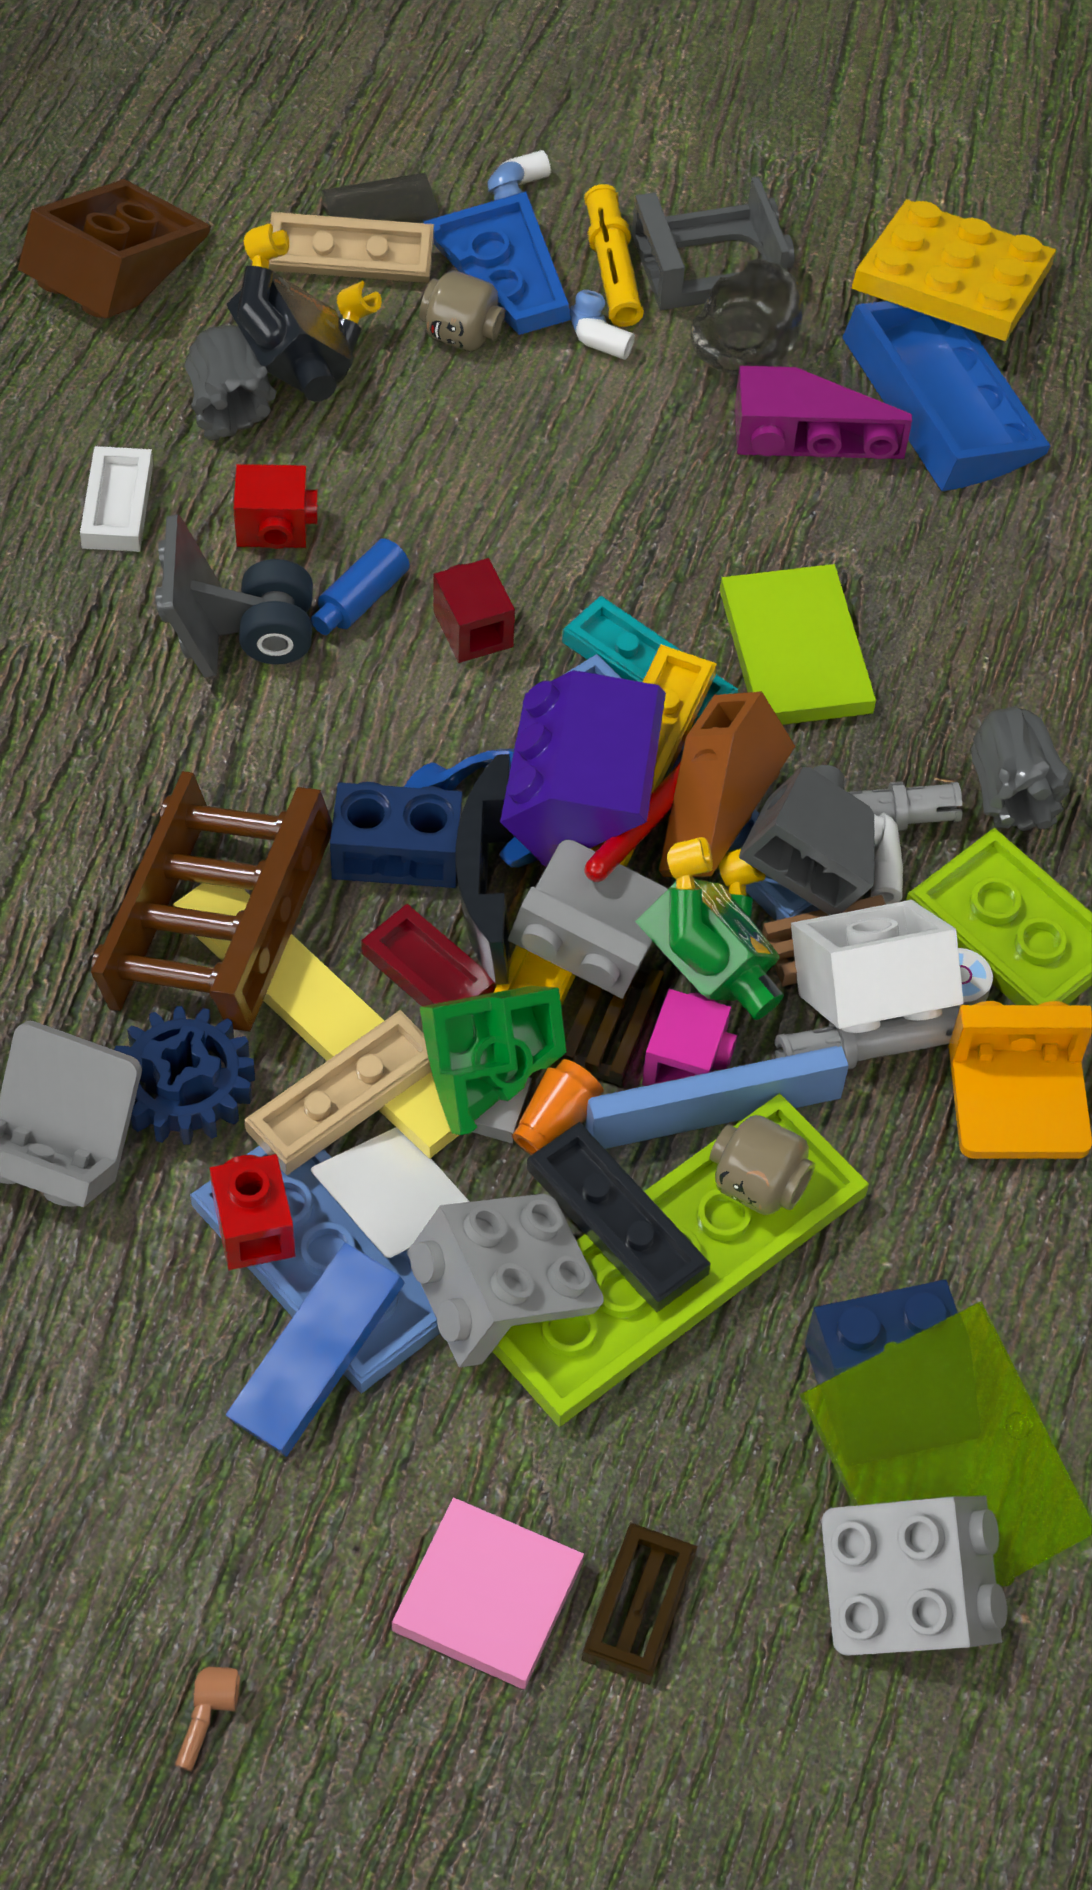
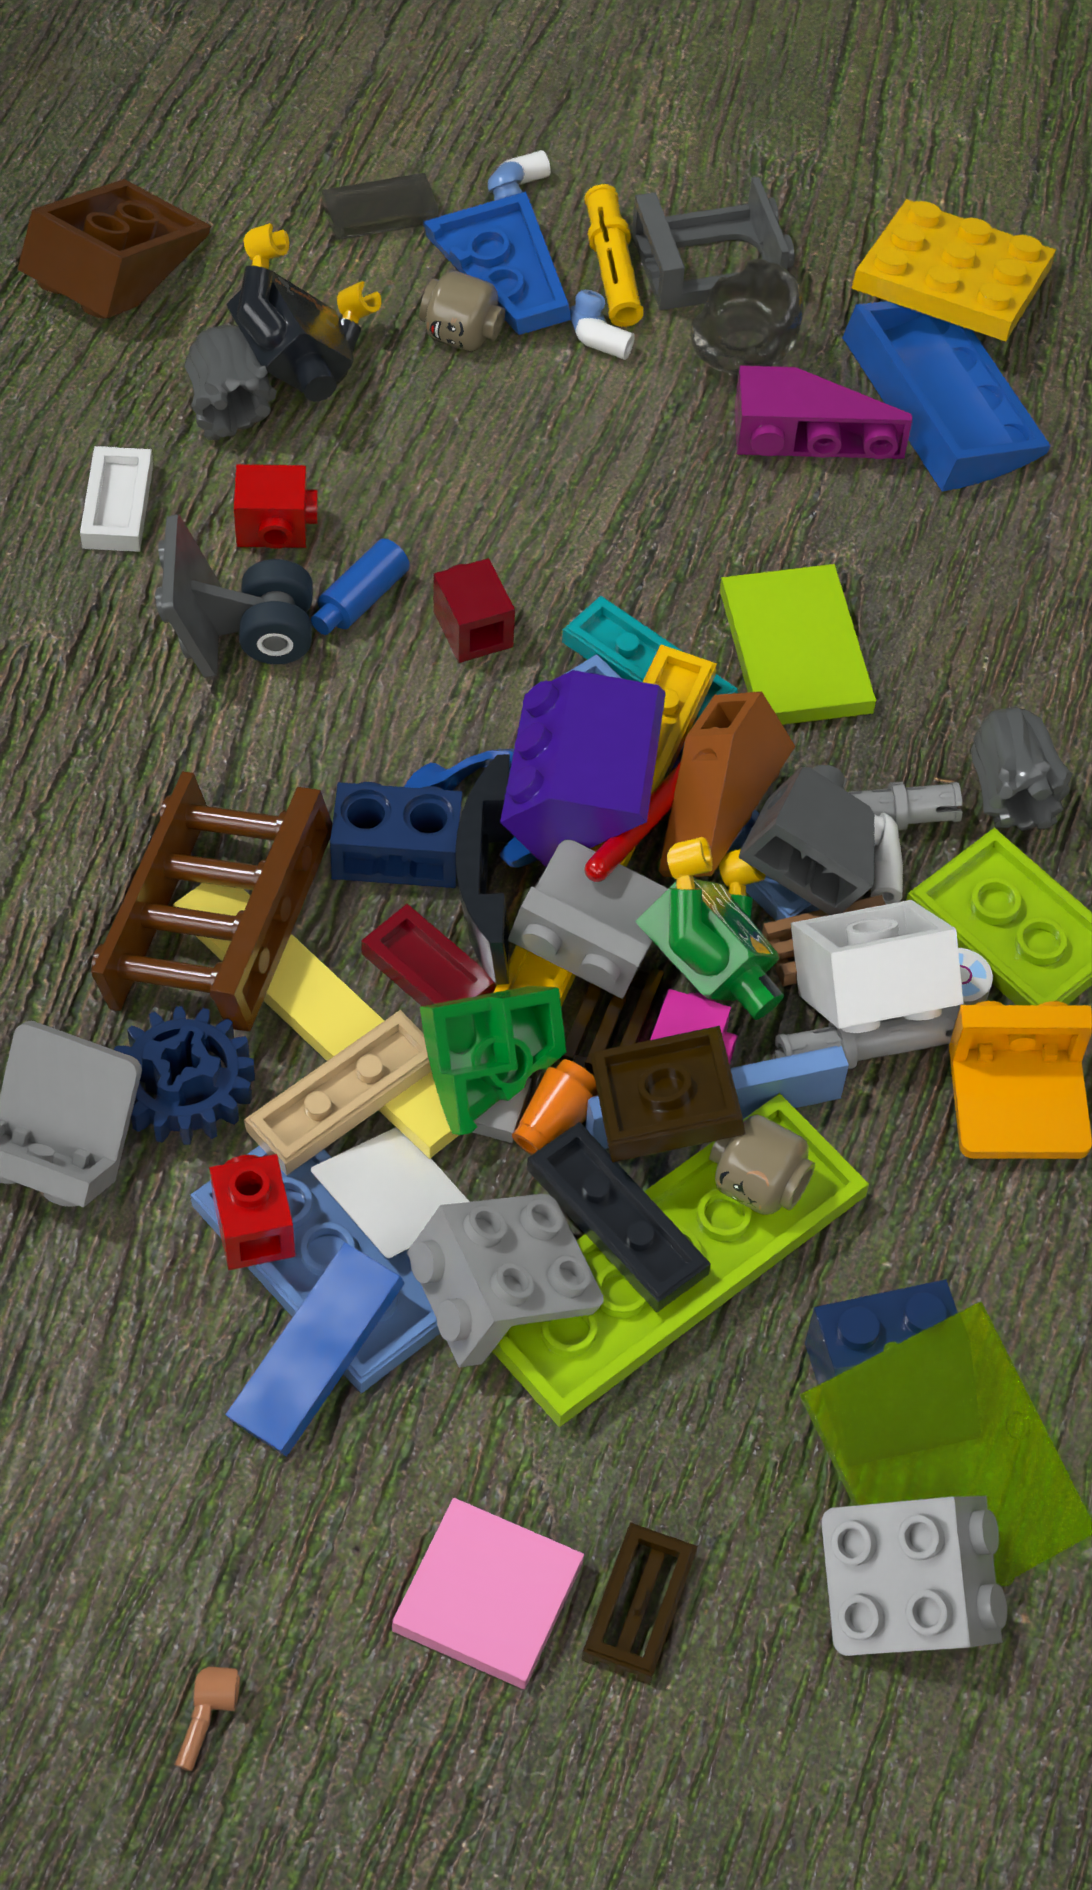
(355, 247): tan tile -> none
(666, 1094): none -> dark brown tile

